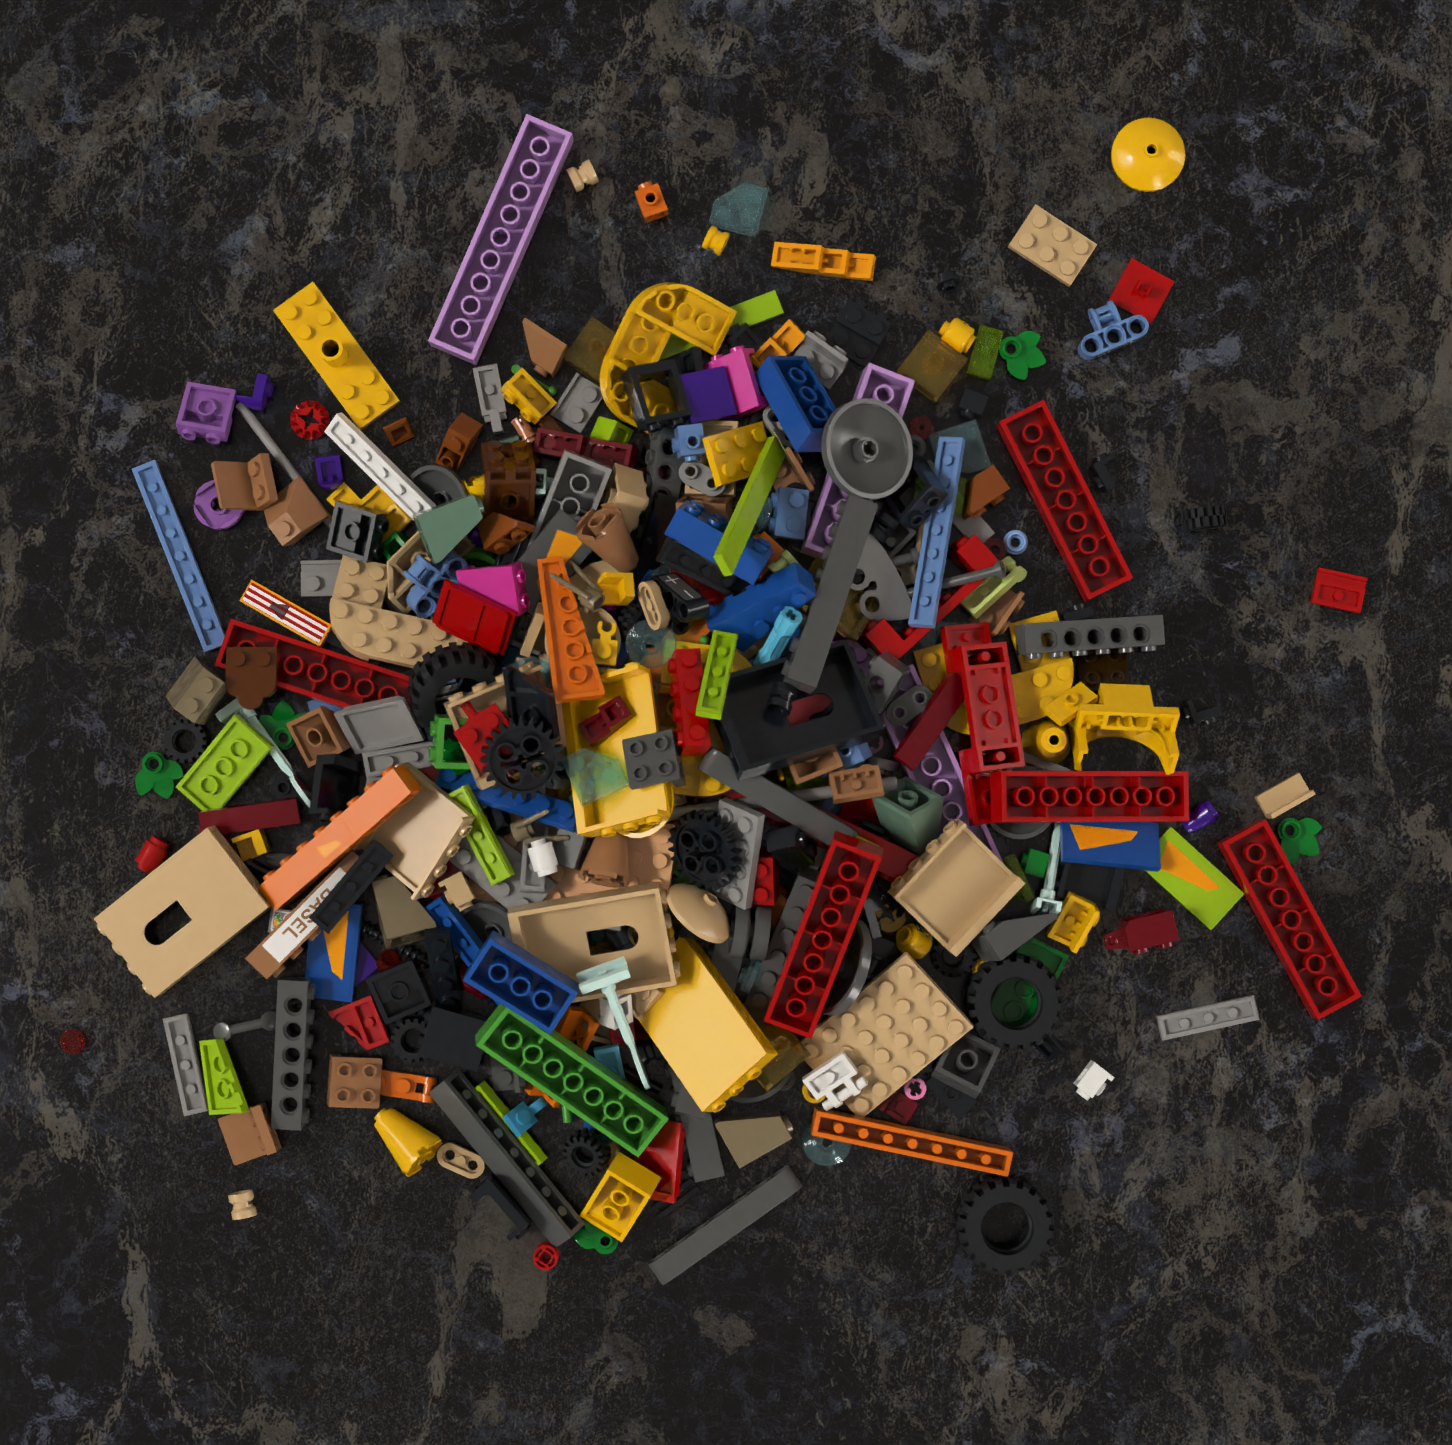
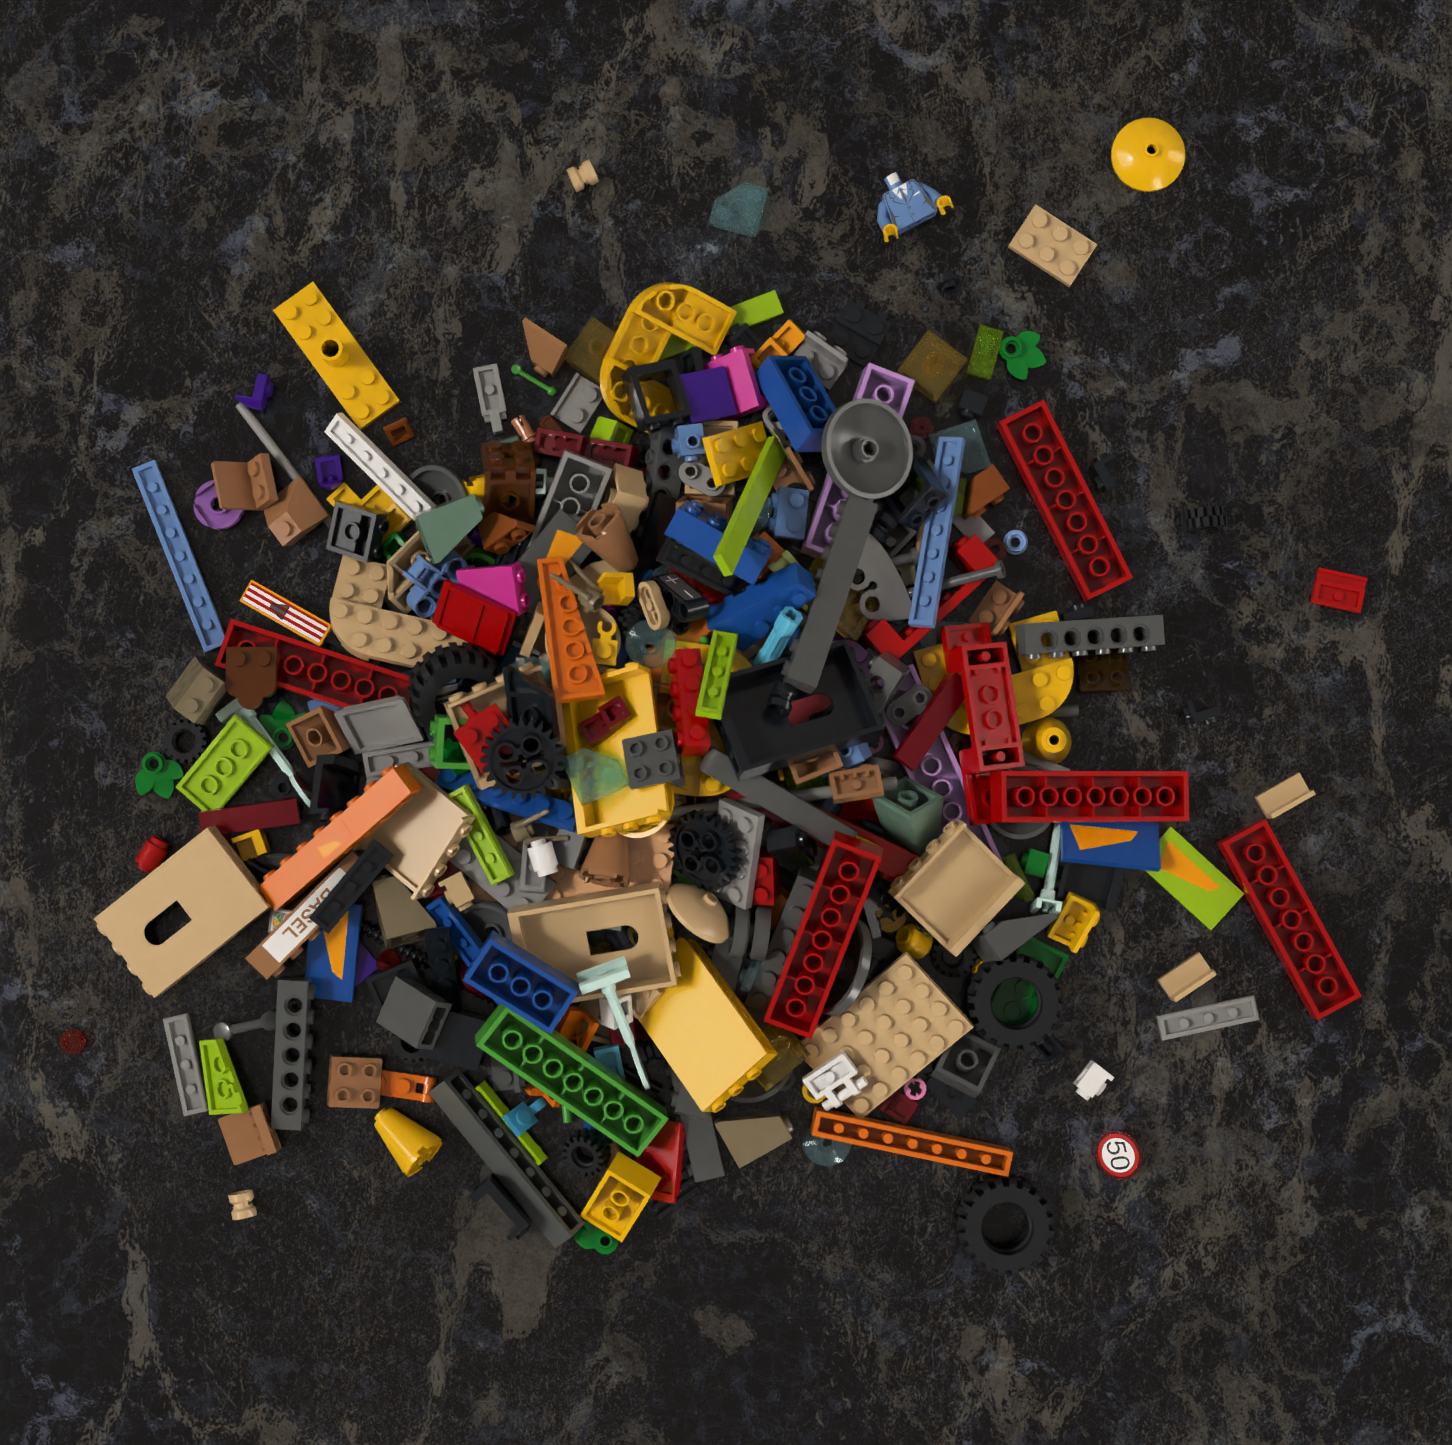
(206, 412): medium lavender plate -> none
(315, 430): red gear -> none
(319, 577): light grey plate -> none
(363, 1022): red wing -> none
(414, 1013): none -> dark grey brick
(458, 442): dark orange slope -> none
(461, 1161): tan plate -> none
(501, 239): lavender brick -> none
(527, 396): yellow bracket -> none
(548, 1253): red wheel -> none
(651, 210): orange brick -> none
(715, 240): yellow wheel -> none
(725, 1225): dark grey beam -> none
(823, 261): light orange slope -> none
(908, 205): none -> medium blue torso
(958, 334): yellow head -> none
(993, 588): yellowish green plate -> none
(1065, 706): yellow plate -> none
(1110, 323): medium blue beam -> none
(1119, 1154): none -> piece
(1129, 714): yellow piece -> none
(1141, 290): red piece -> none
(1143, 931): dark red hinge -> none
(1186, 977): none -> tan panel
(1201, 817): dark purple cone -> none
(1301, 840): green plate -> none

